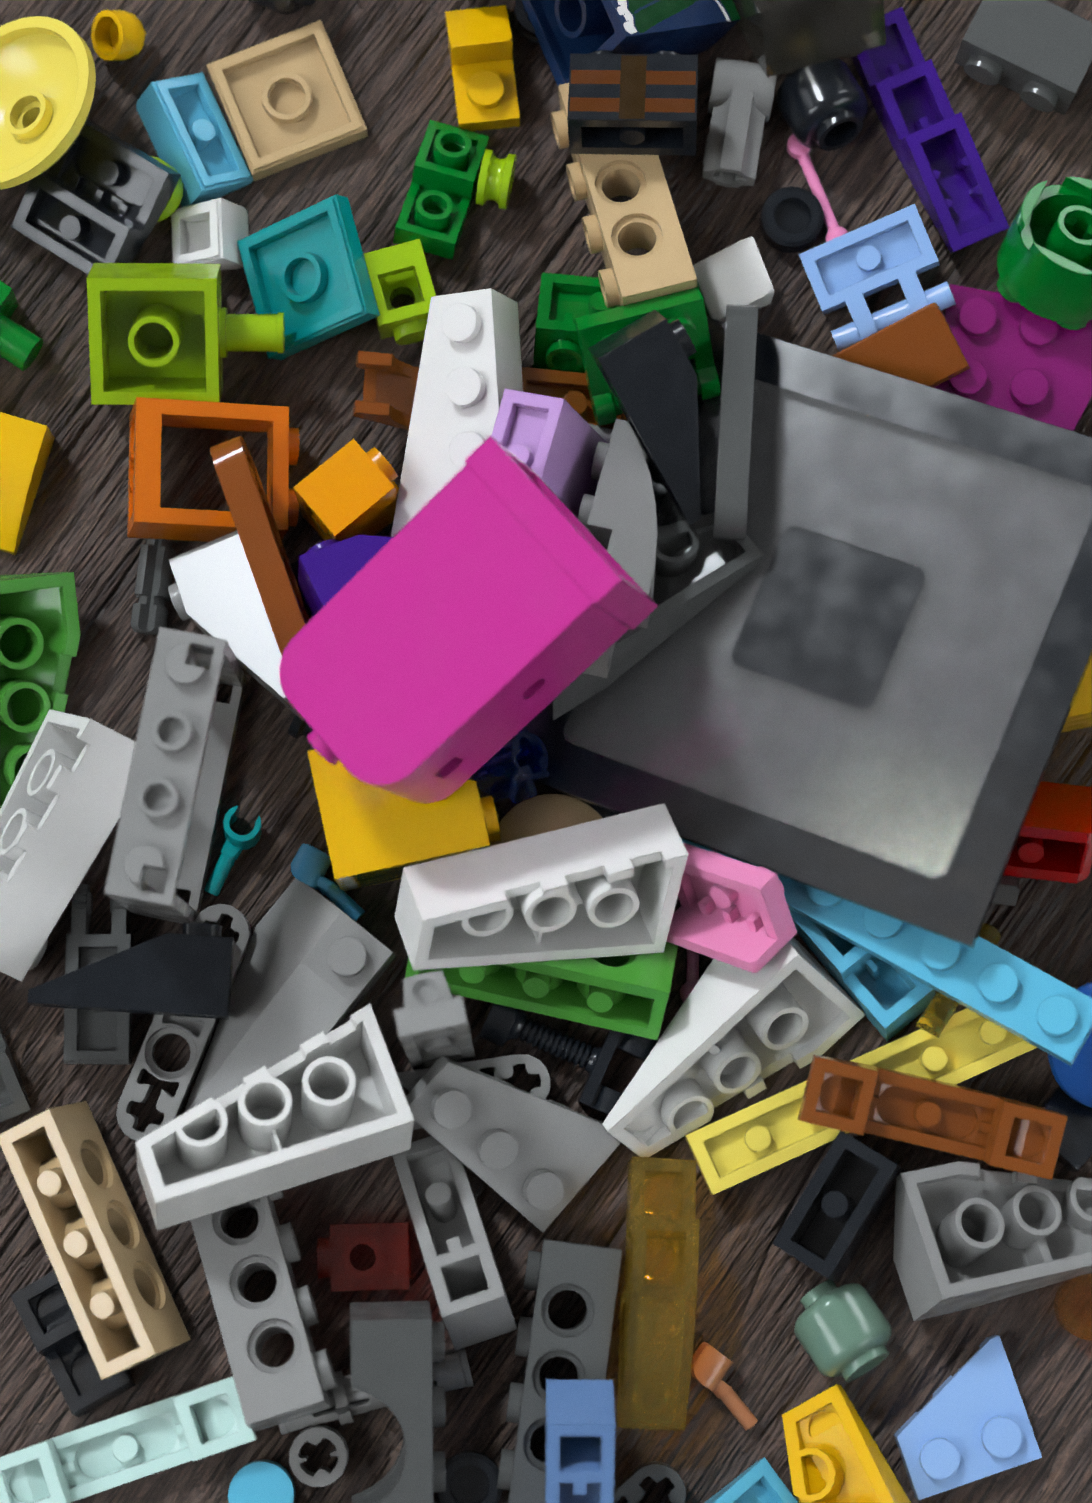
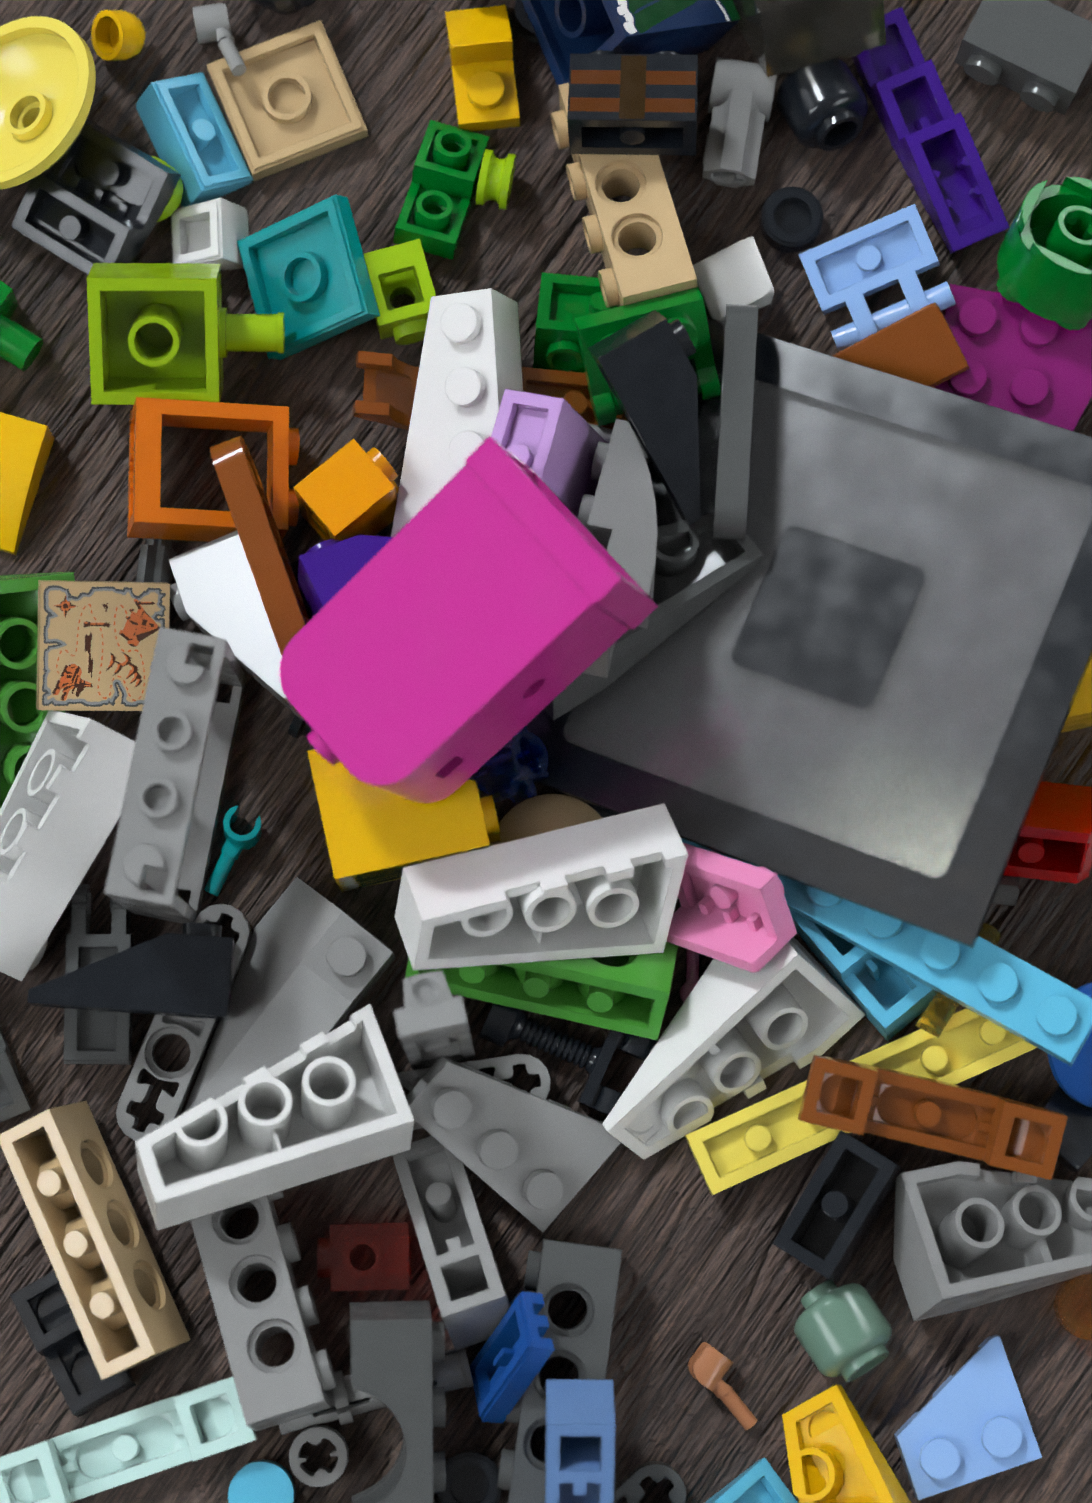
(97, 643): none -> tan tile
(214, 26): none -> light grey hand
(310, 868): dark azure hand -> none
(511, 1358): none -> blue tile
(658, 1294): clear yellow slope -> none
(801, 153): bright pink hinge -> none

